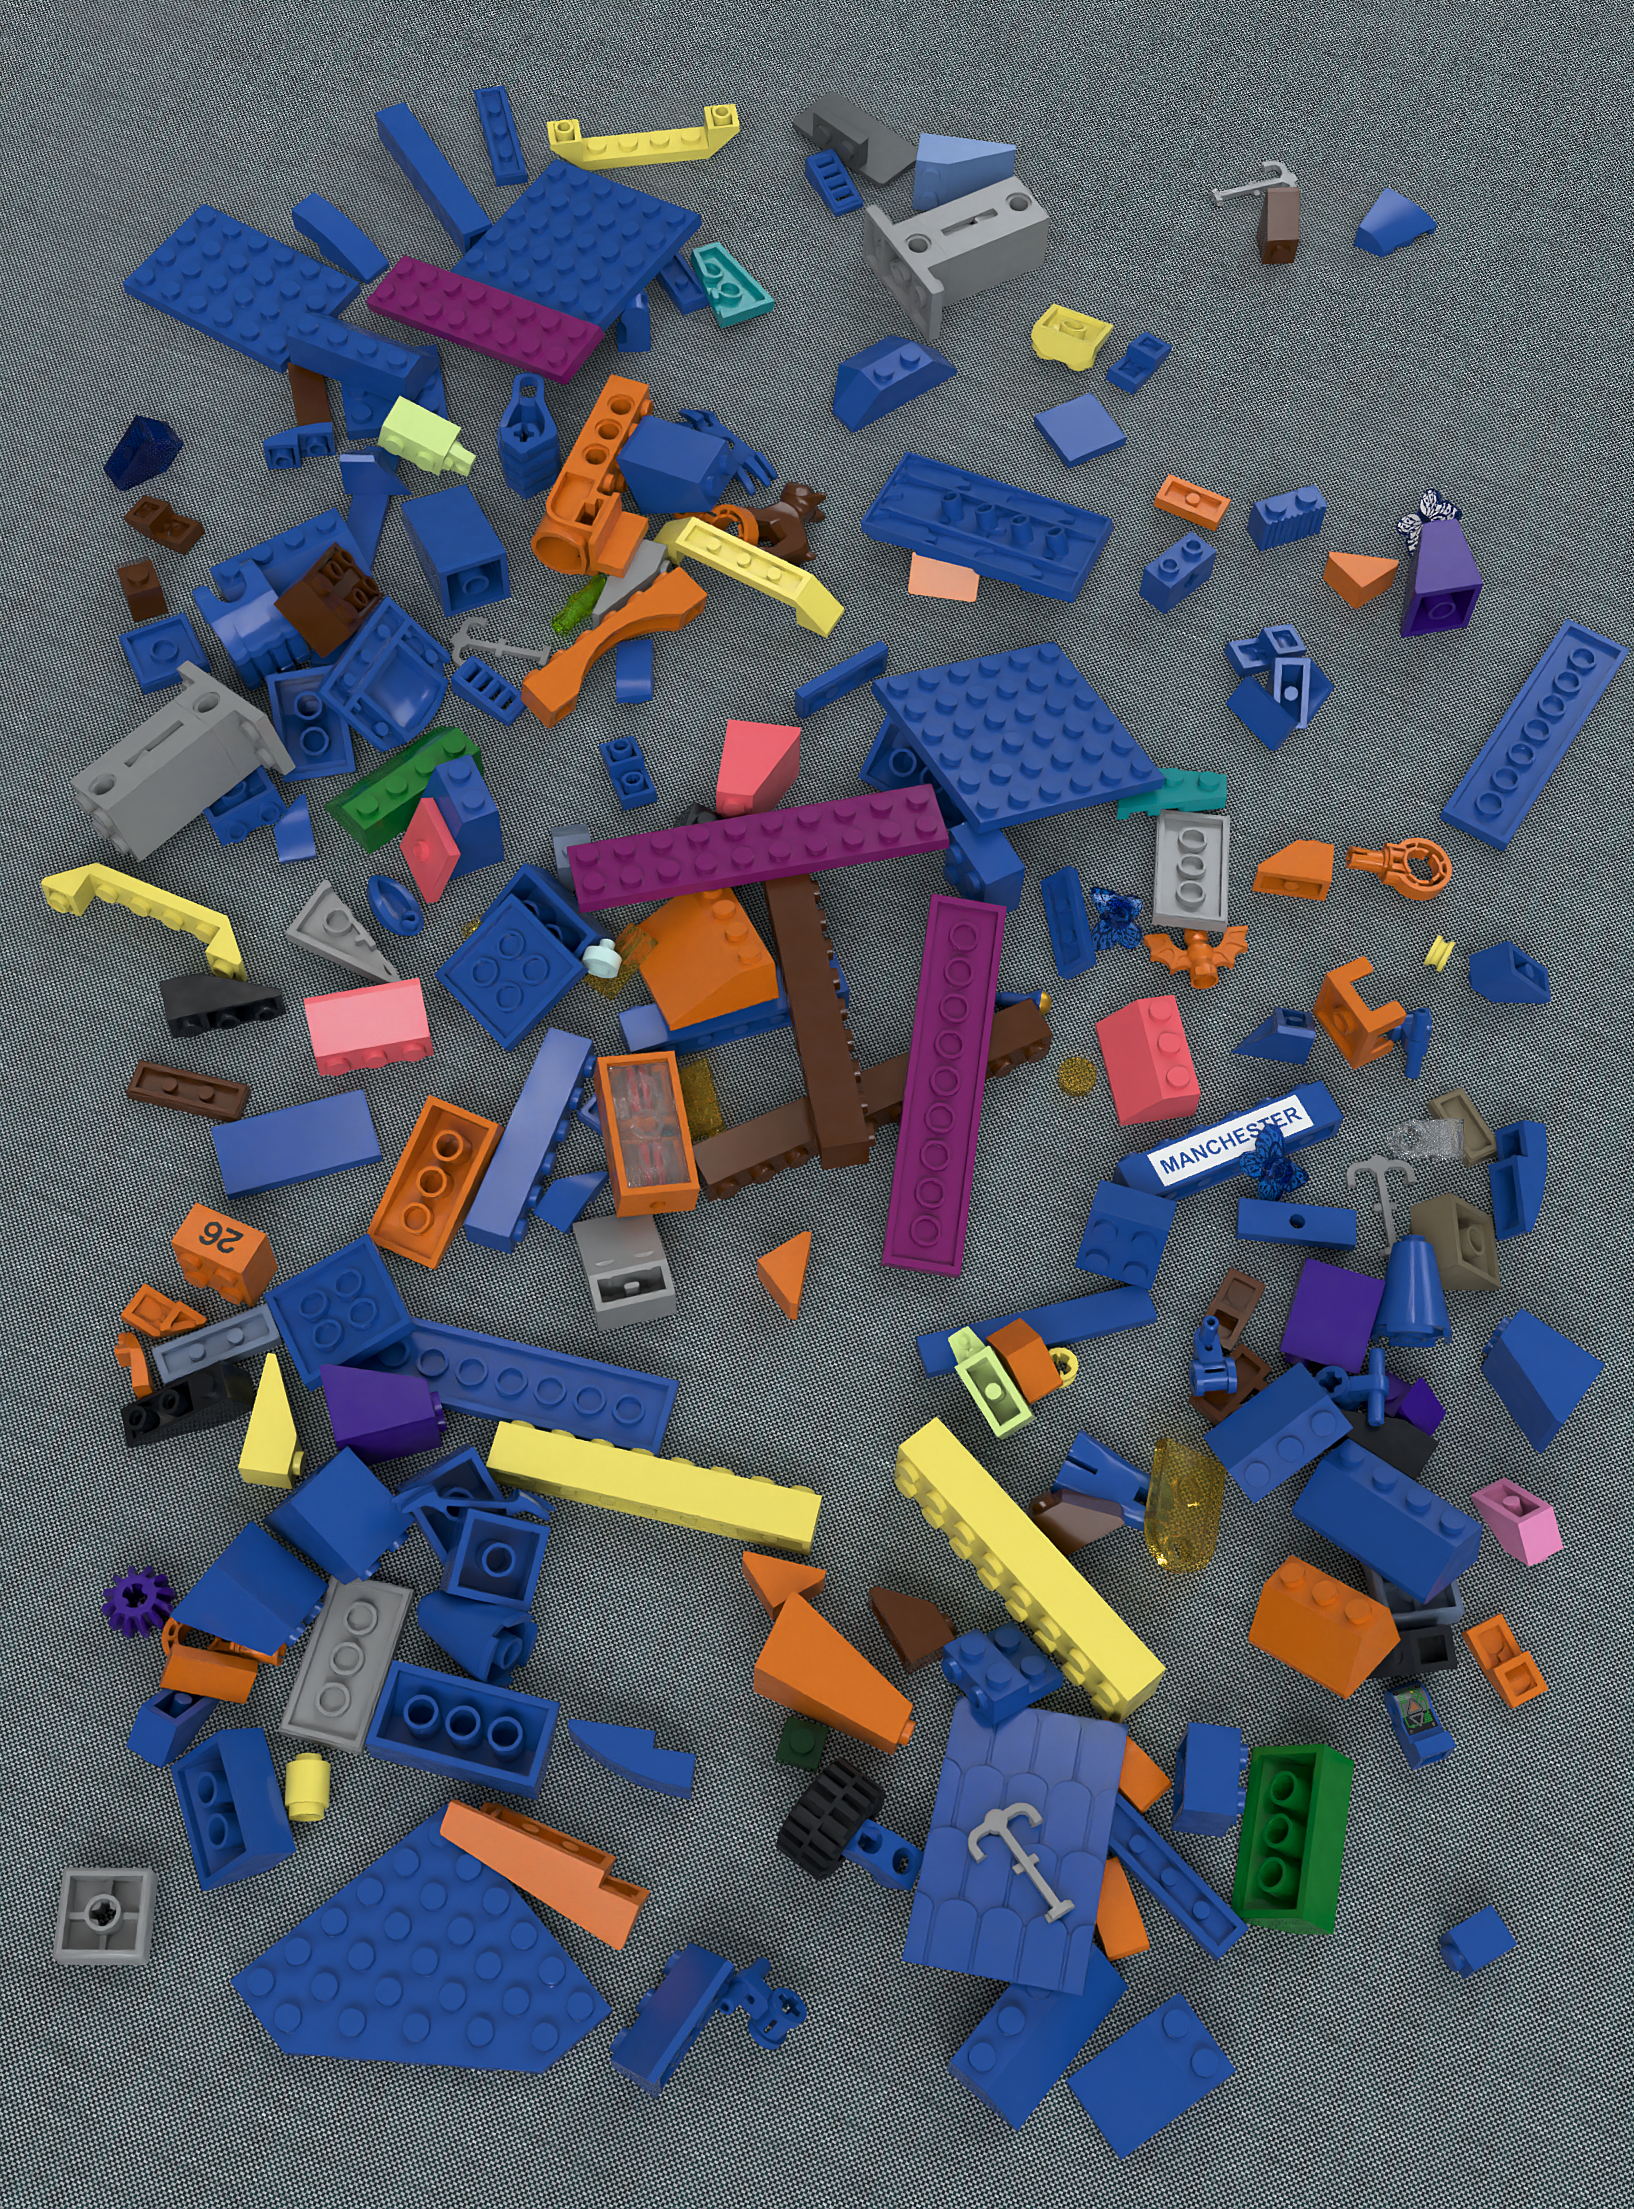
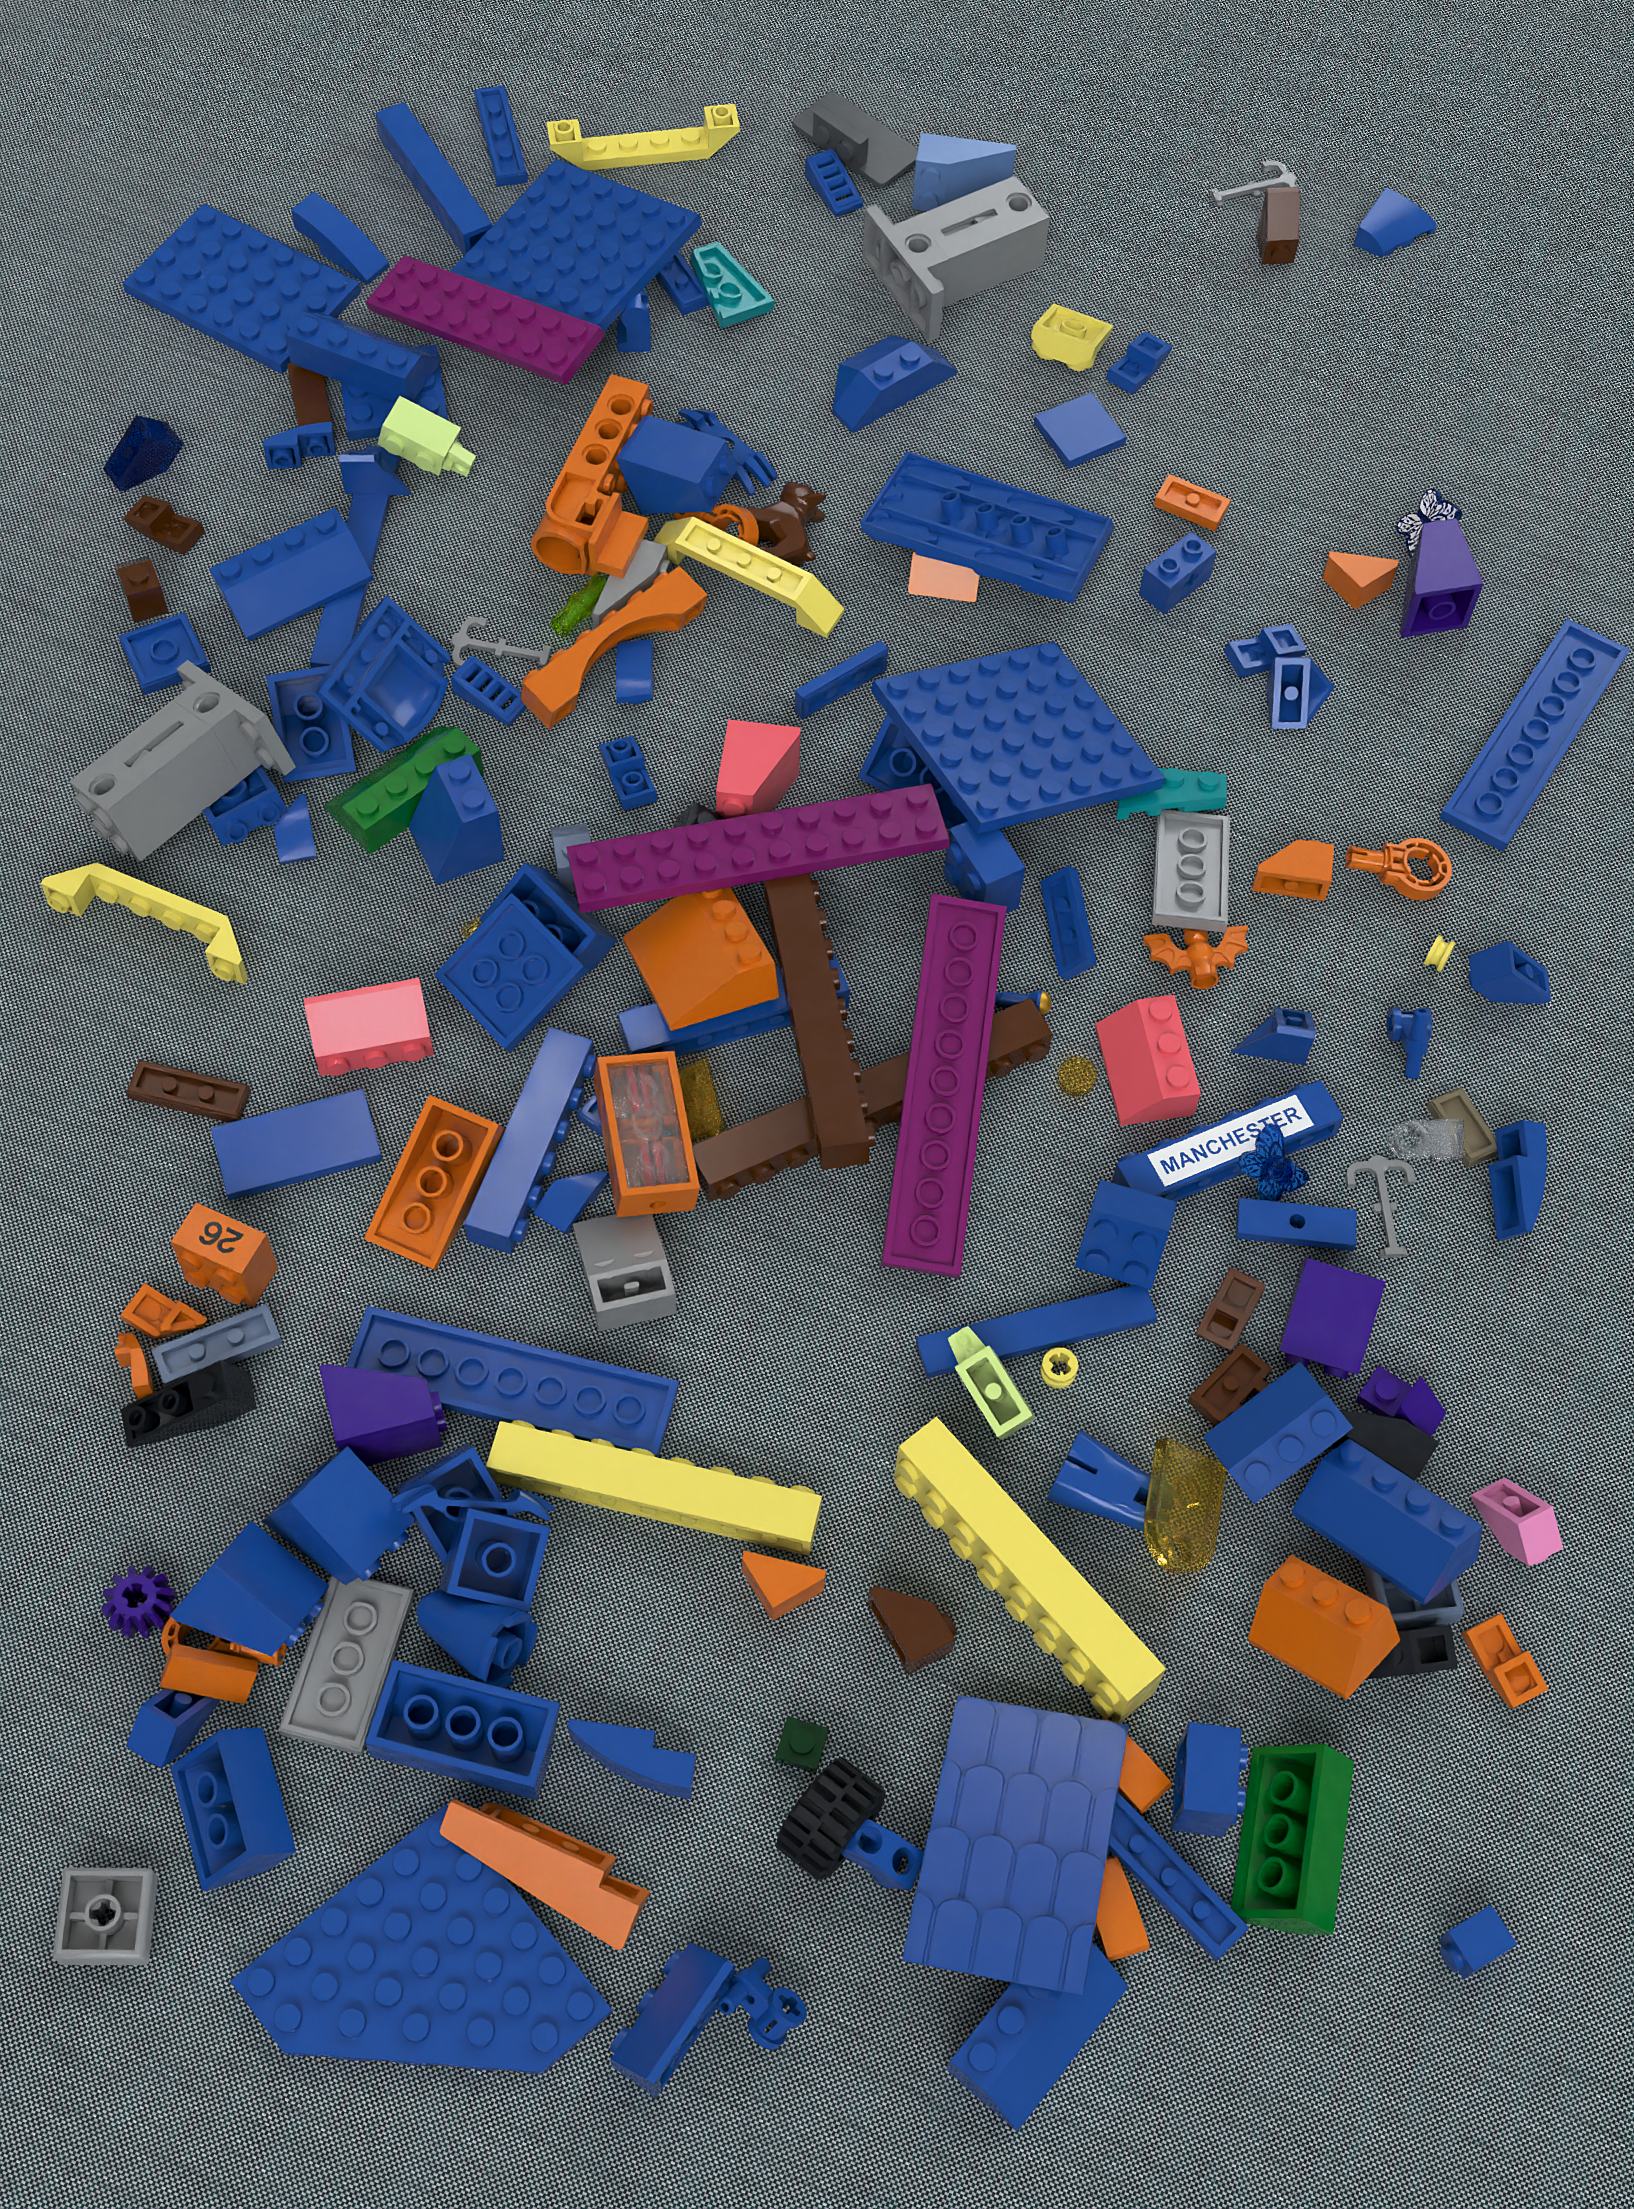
(211, 1003): black slope -> none
(253, 628): blue piece -> none
(272, 1444): light yellow slope -> none
(307, 1787): light yellow brick -> none
(329, 600): reddish brown slope -> none
(331, 932): light grey wing -> none
(340, 1310): blue plate -> none
(394, 906): blue arm -> none
(429, 850): coral plate -> none
(457, 550): blue slope -> none
(535, 463): blue piece -> none
(602, 959): light aqua tile -> none
(633, 947): clear yellow tile -> none
(785, 1272): orange slope -> none
(828, 1680): orange slope -> none
(996, 1823): light grey piece -> none
(999, 1670): blue plate -> none
(1026, 1360): orange slope -> none
(1074, 1518): slope -> none
(1116, 919): clear blue animal -> none
(1150, 2076): blue slope -> none
(1209, 1368): blue piece -> none
(1261, 713): blue tile -> none
(1287, 517): blue brick -> none
(1349, 1019): orange panel -> none
(1353, 1390): blue piece -> none
(1413, 1297): blue cone -> none
(1417, 1725): blue leg -> none
(1461, 1242): dark tan slope -> none
(1537, 1375): blue slope -> none

